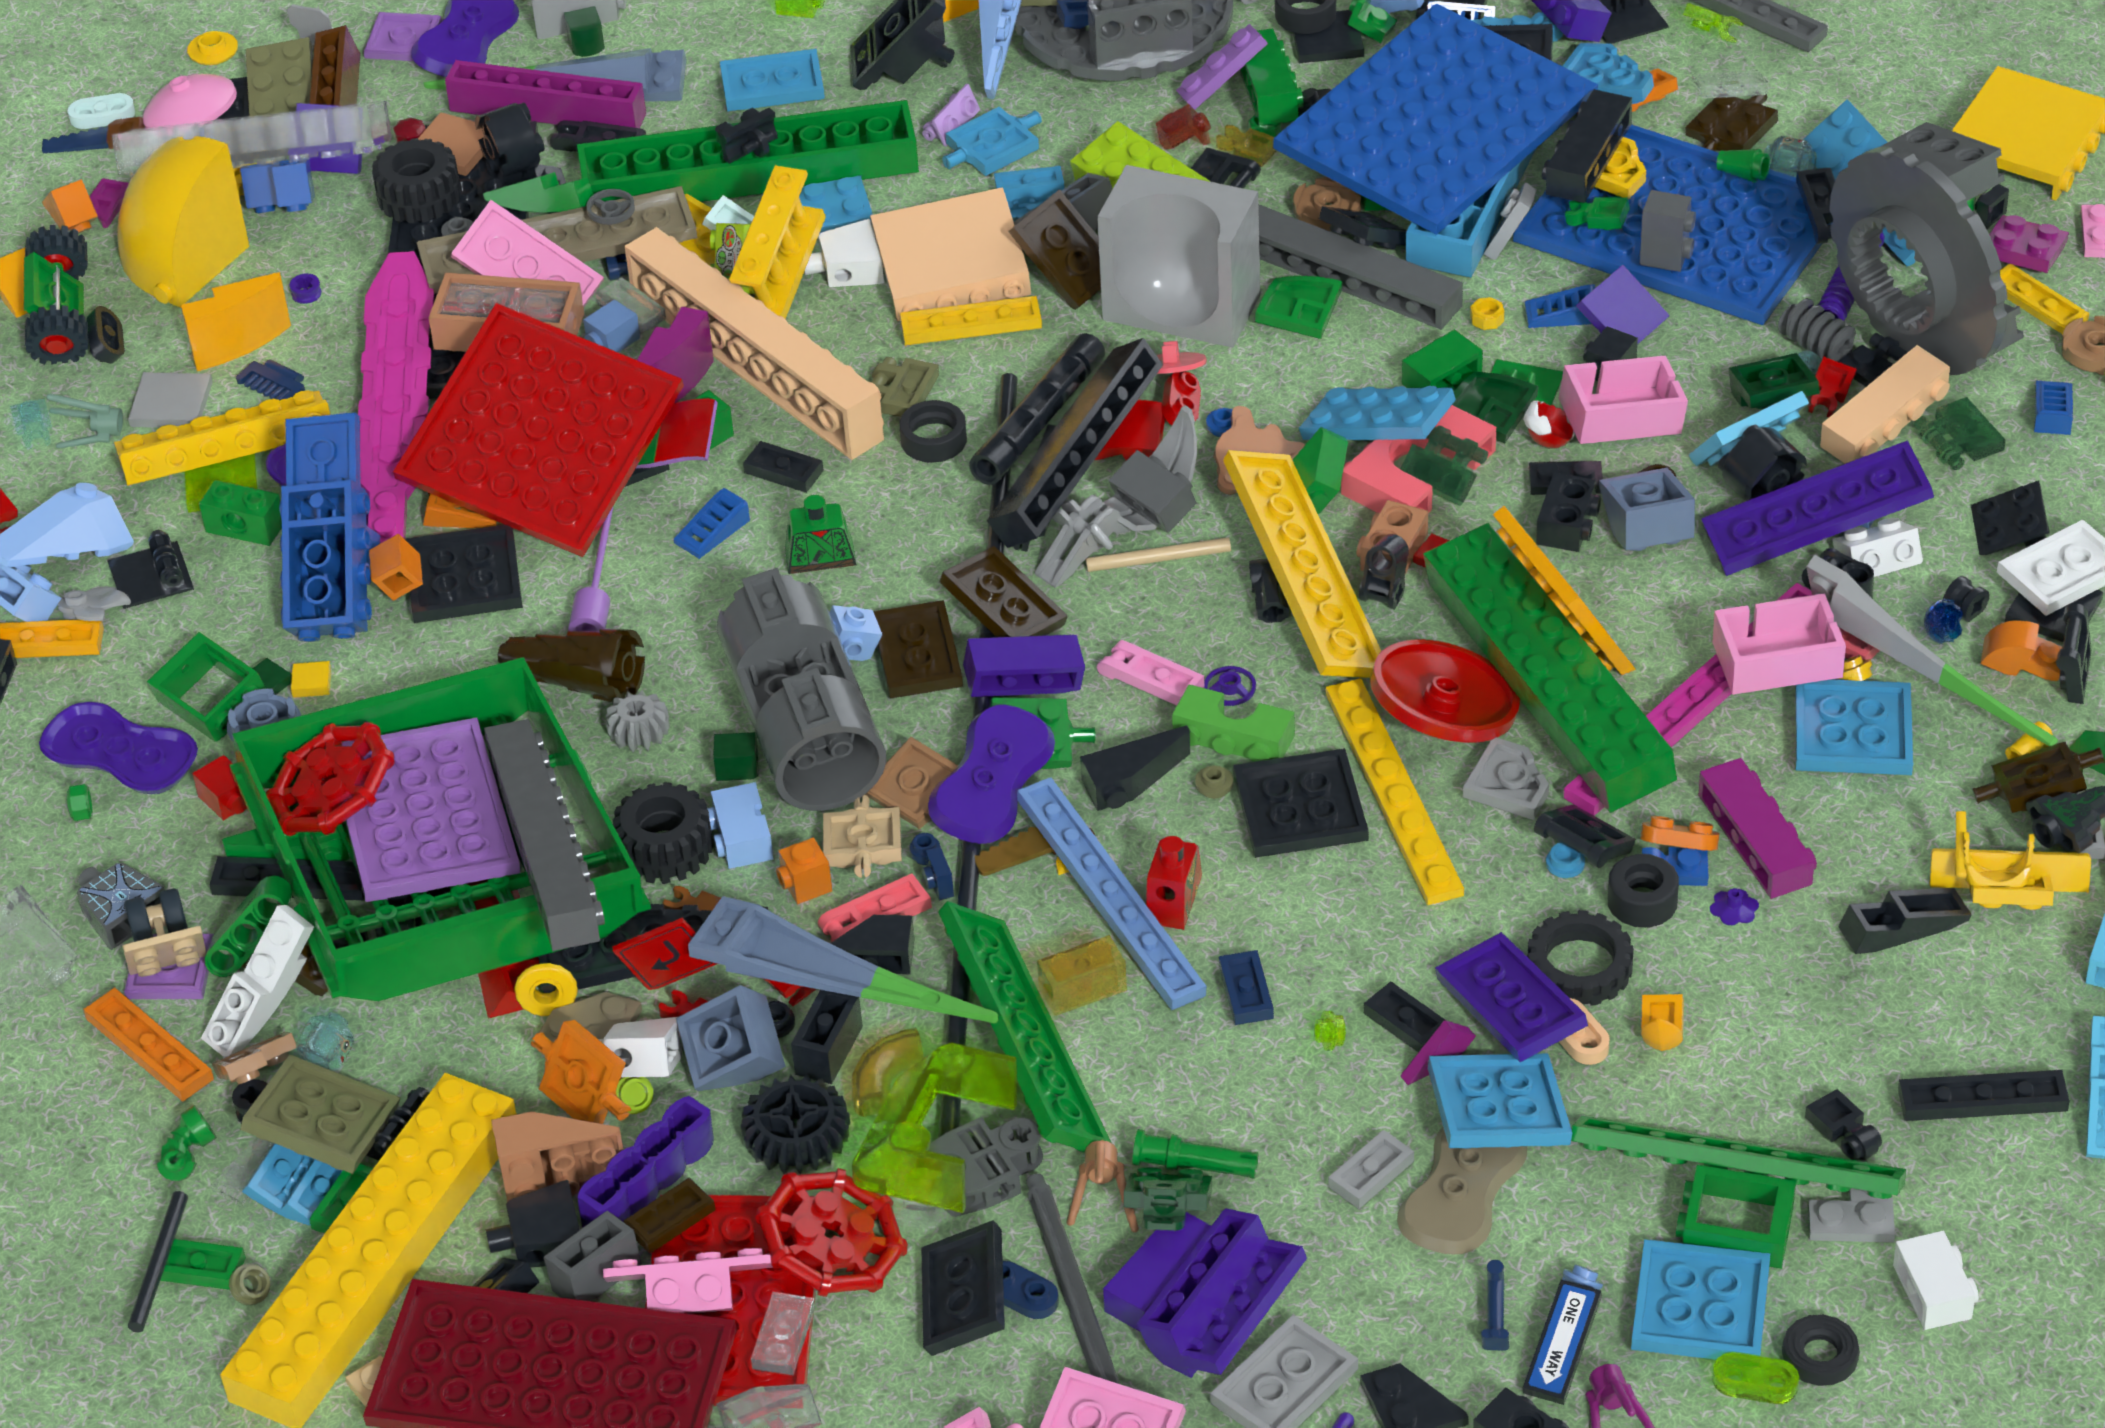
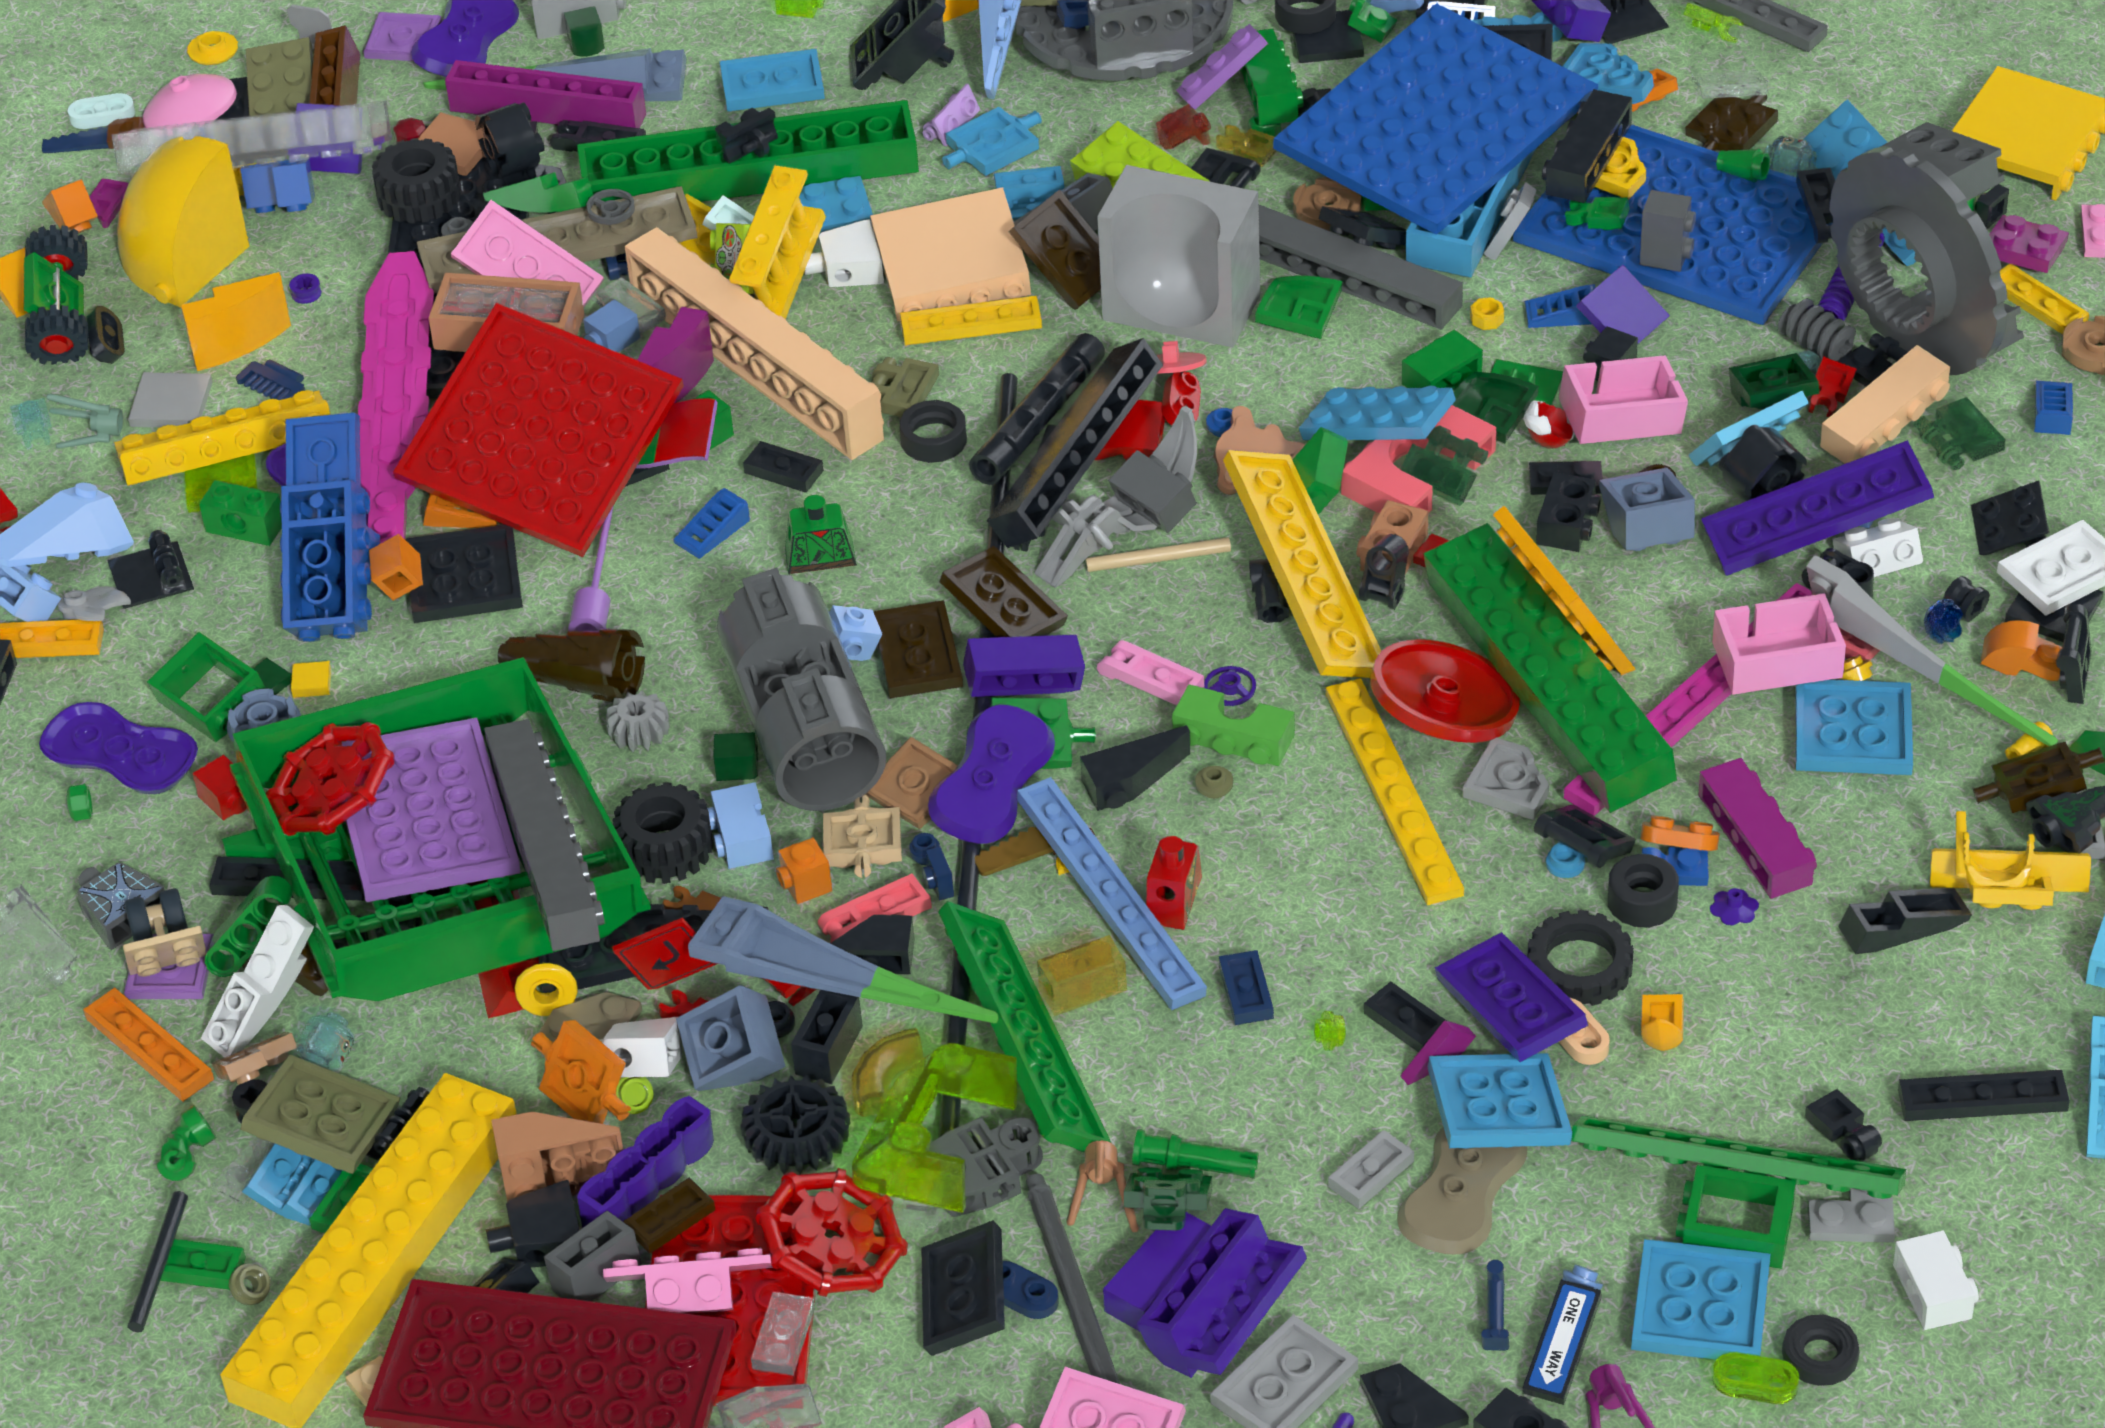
(1300, 803): black plate -> none

